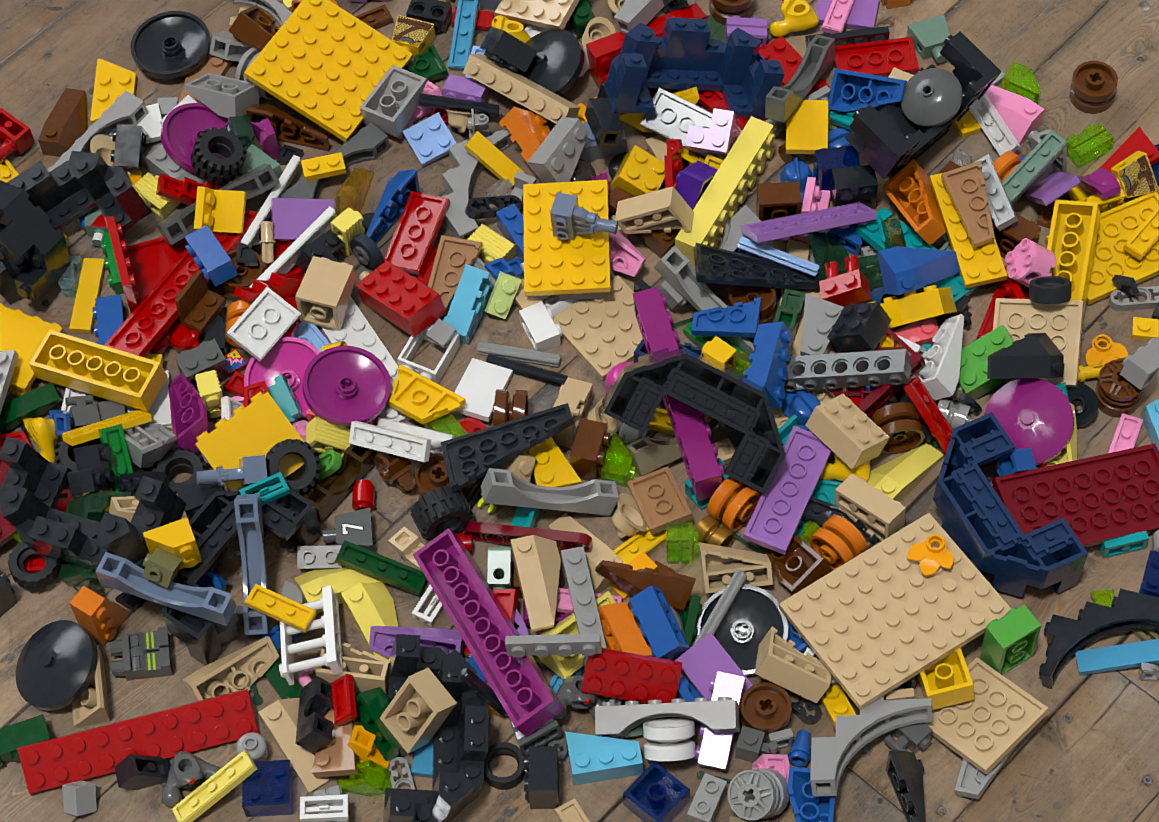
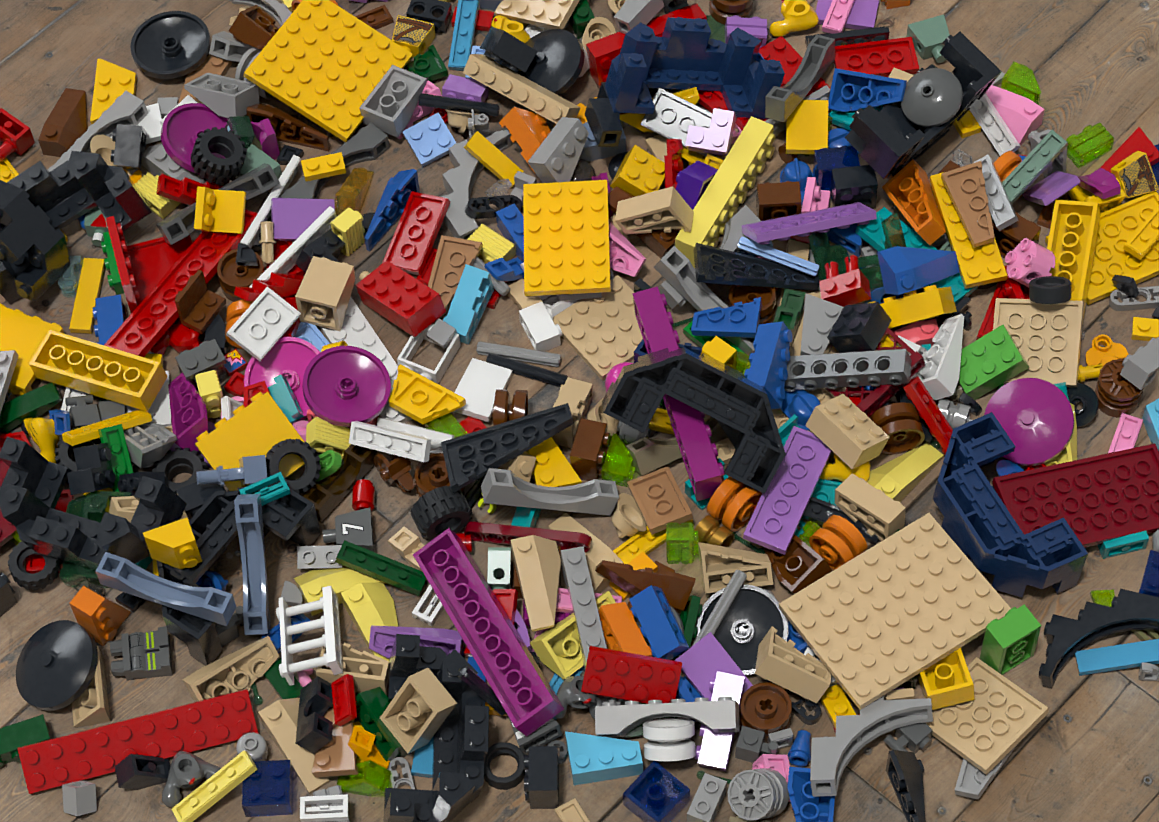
(161, 567): olive brick -> none
(210, 256): brick -> none
(280, 608): yellow tile -> none
(366, 251): black wheel -> none
(502, 295): yellowish green plate -> none
(553, 645): light grey plate -> none
(570, 219): sand blue brick -> none
(931, 558): light orange plate -> none
(1017, 461): blue brick -> none
(1027, 358): black wedge -> none
(1093, 87): reddish brown wheel -> none

